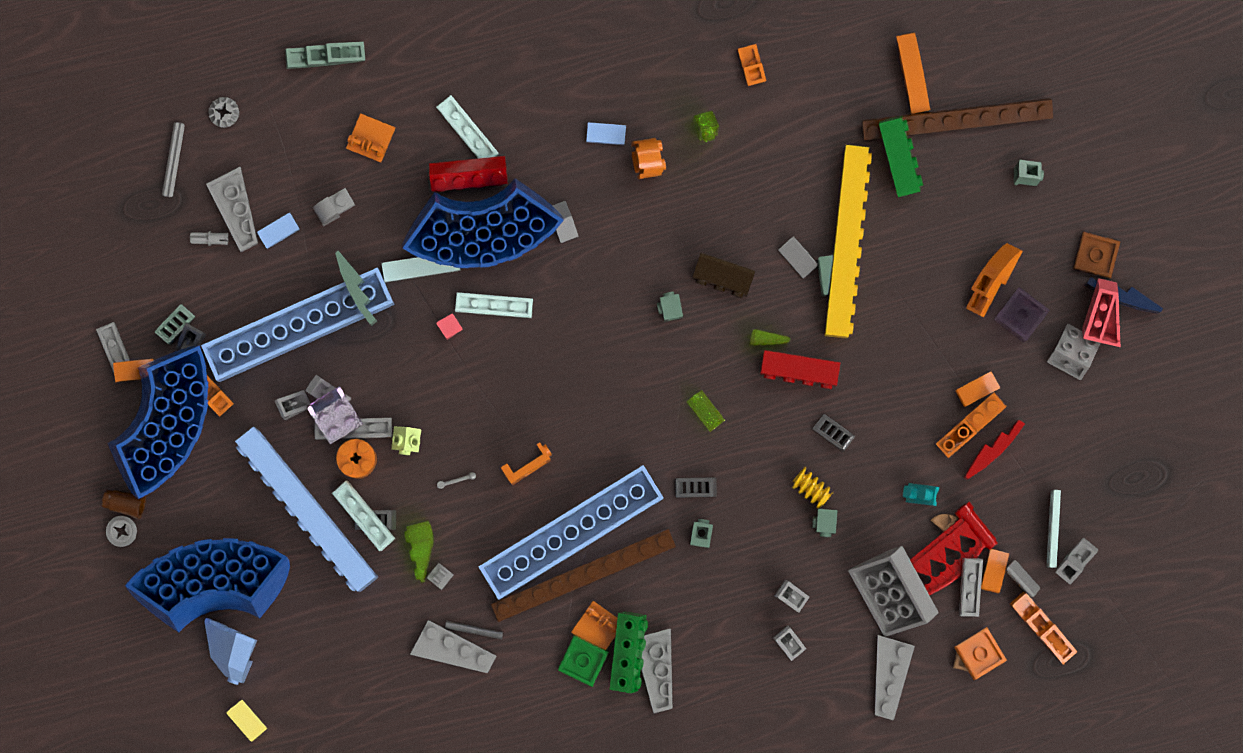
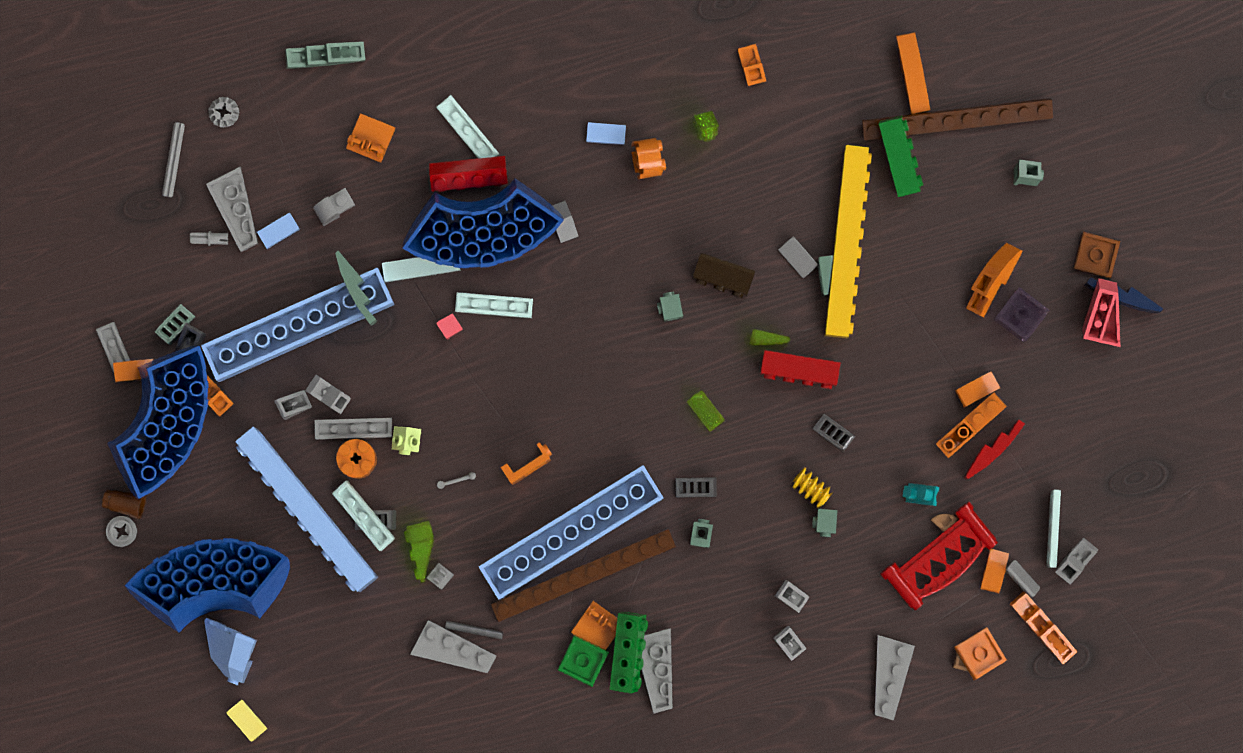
(334, 415): clear purple brick -> none
(893, 592): light grey slope -> none
(970, 587): light grey tile -> none
(1073, 352): light grey bracket -> none

